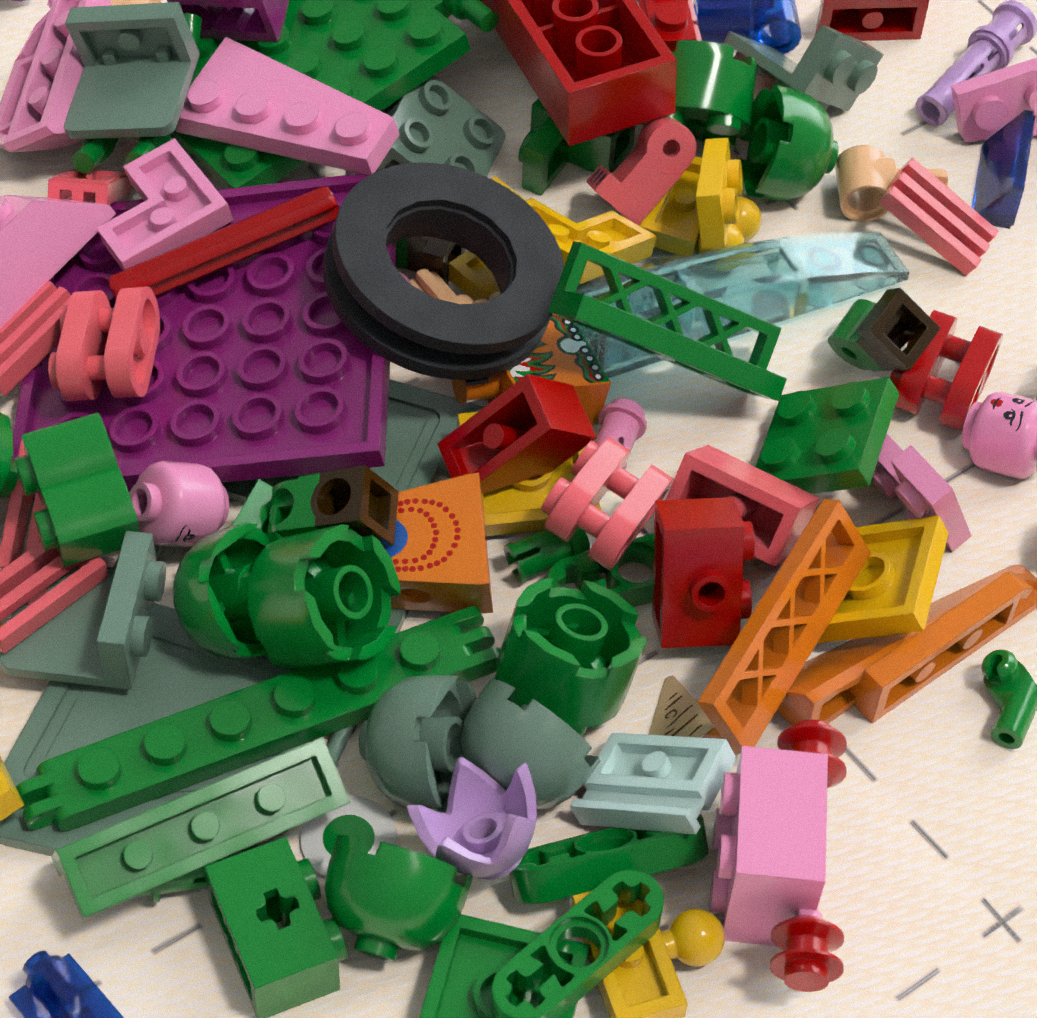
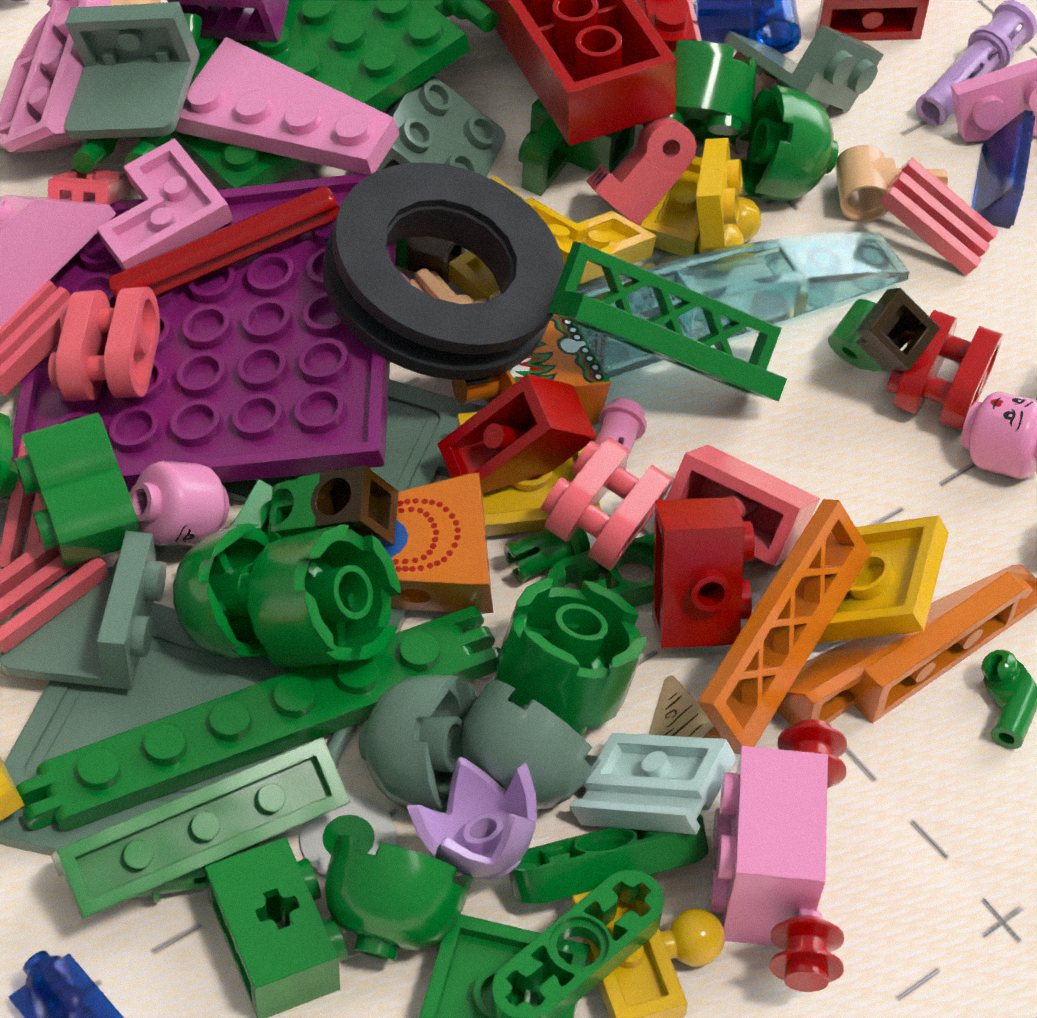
(829, 435): green plate -> none
(919, 489): bright pink plate -> none

